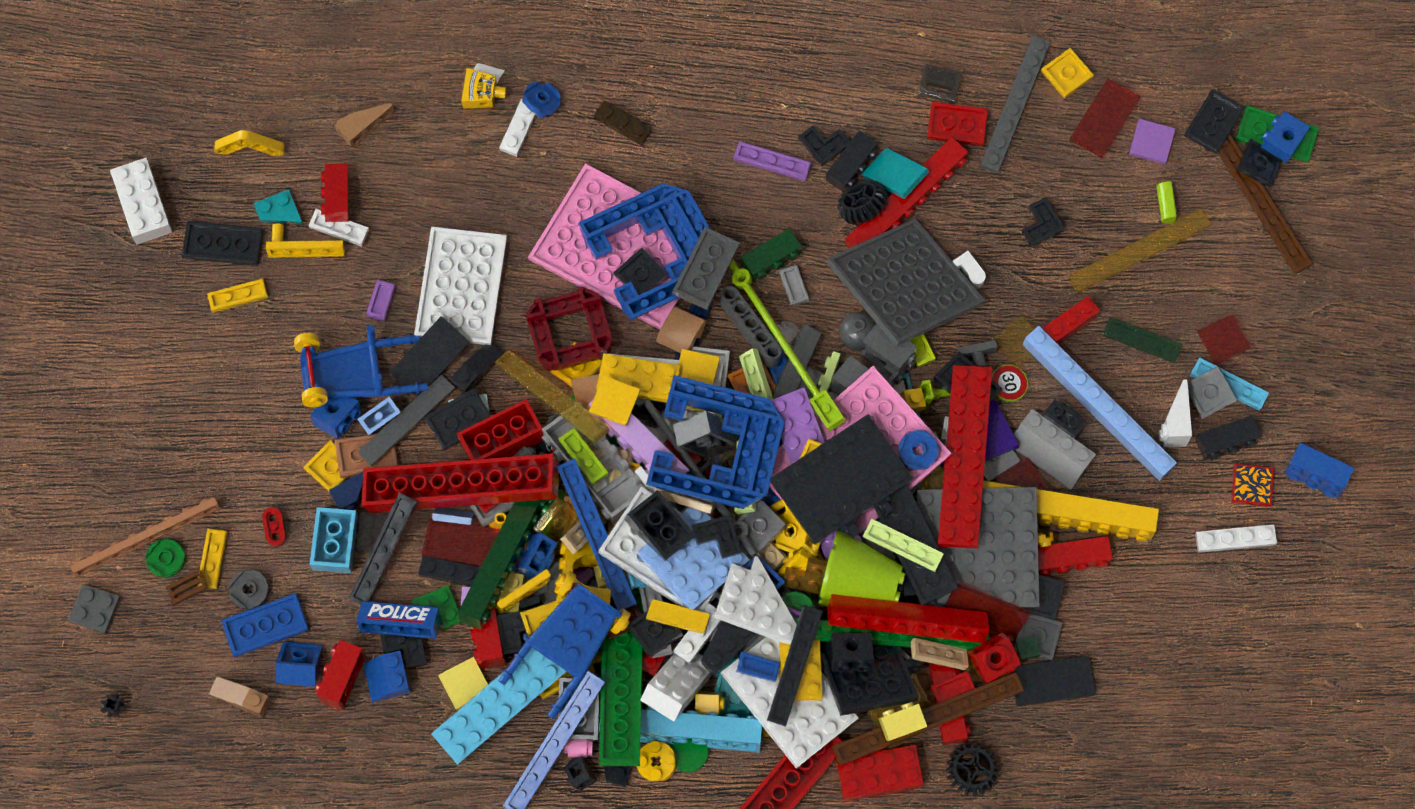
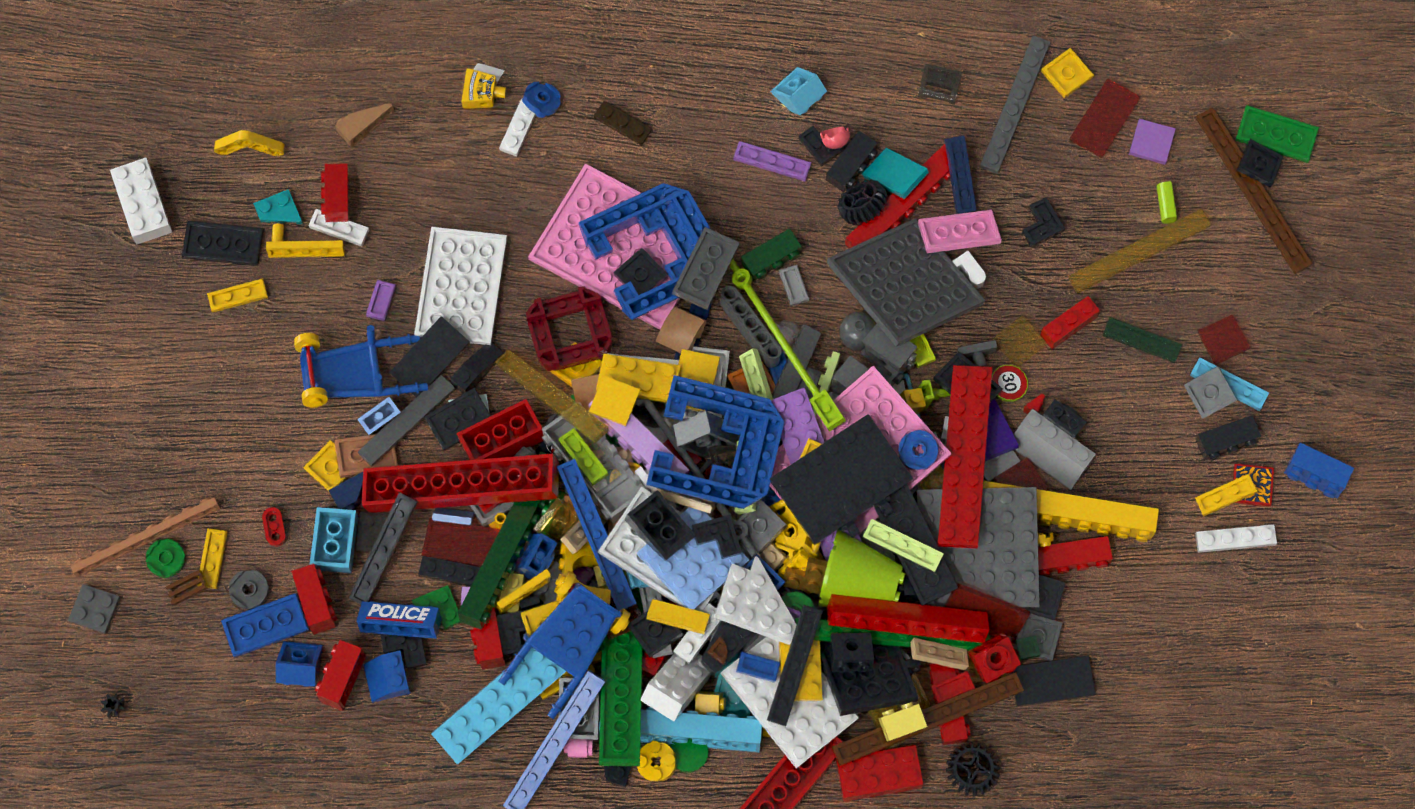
(240, 696): medium nougat slope -> none
(314, 598): none -> red brick
(346, 411): blue brick -> none
(463, 682): light yellow tile -> none
(578, 780): black brick -> none
(719, 651): none -> reddish brown tile
(799, 90): none -> medium azure slope
(835, 137): none -> coral hair
(957, 121): red plate -> none
(959, 231): none -> bright pink tile
(960, 174): none -> dark blue plate
(1035, 404): none -> red slope
(1099, 403): light blue brick -> none
(1177, 426): white slope -> none
(1214, 121): black tile -> none
(1226, 495): none -> yellow tile
(1284, 126): blue brick -> none

